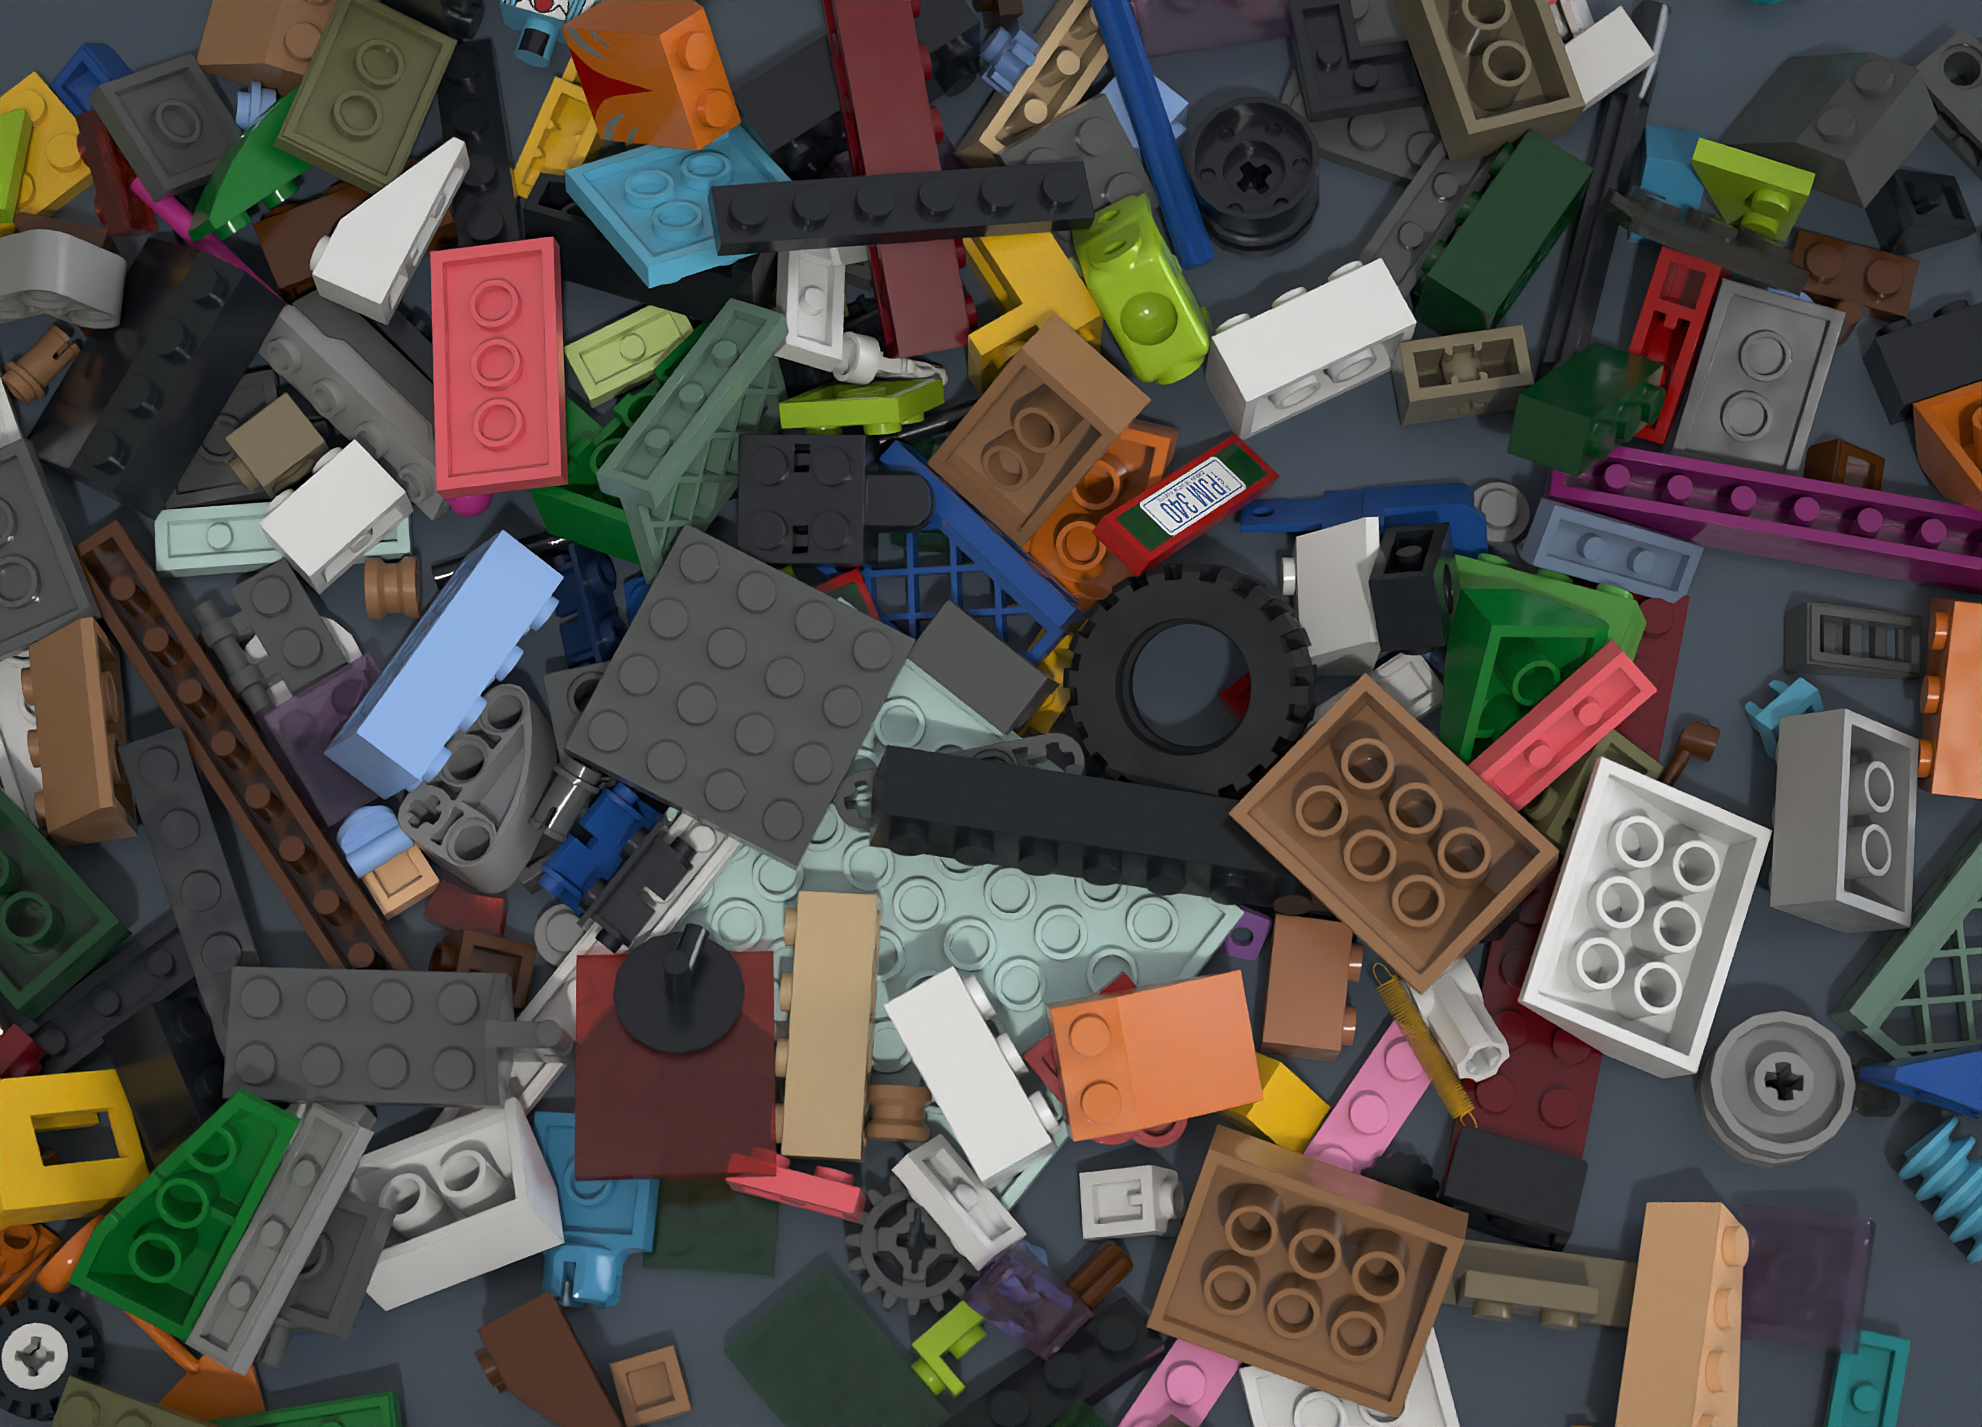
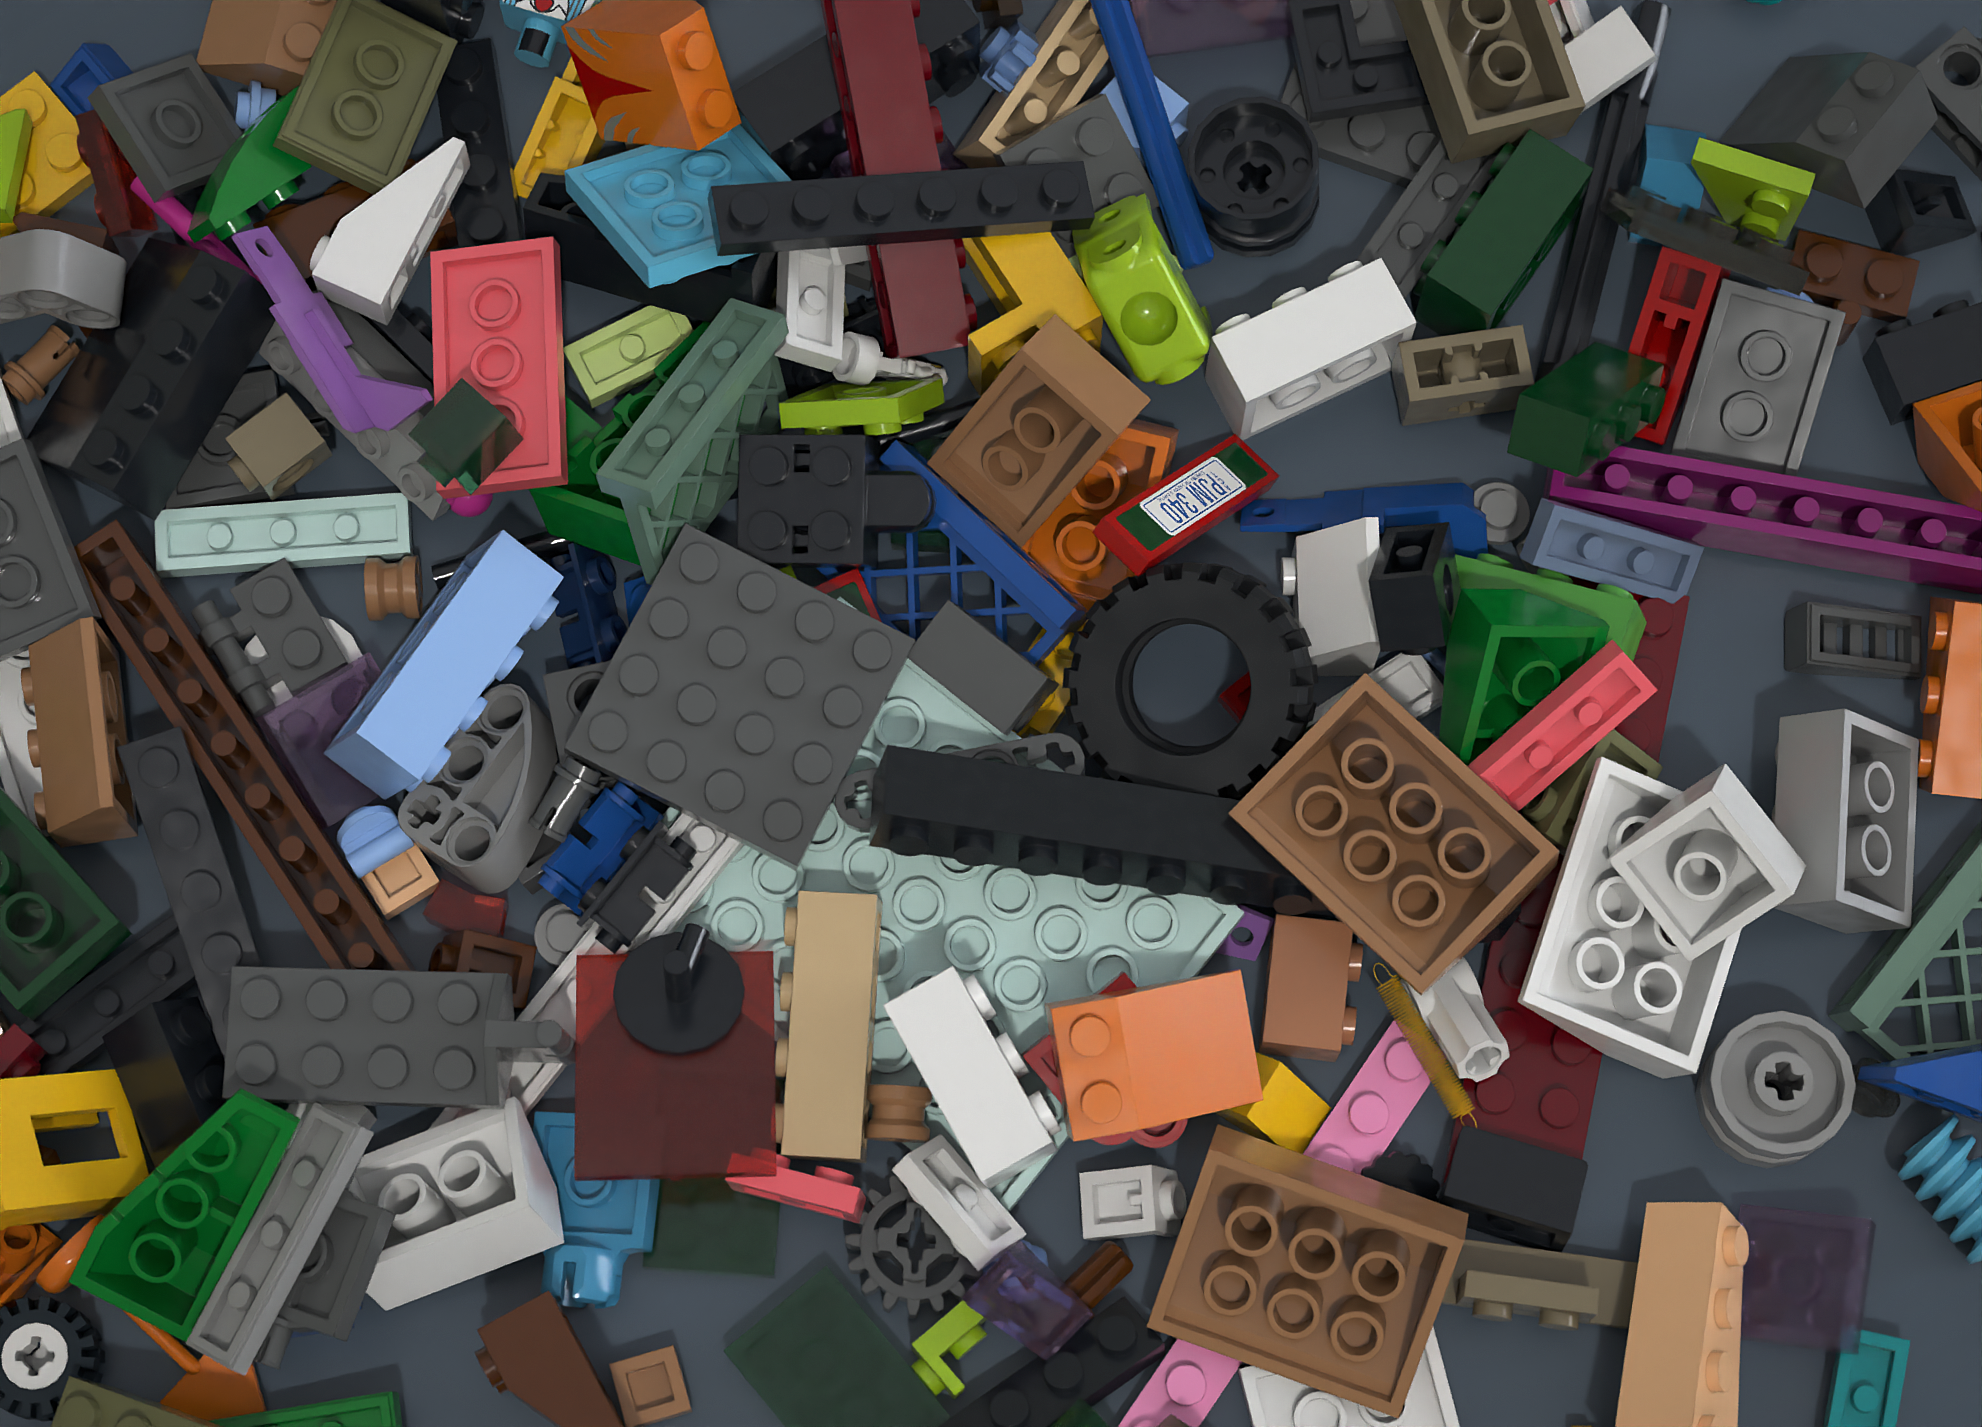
(321, 343): none -> medium lavender piece
(335, 515): white brick -> none
(464, 438): none -> clear green brick
(1695, 741): reddish brown hand -> none
(1708, 863): none -> white slope
(1787, 701): medium azure tile -> none
(1844, 464): reddish brown slope -> none

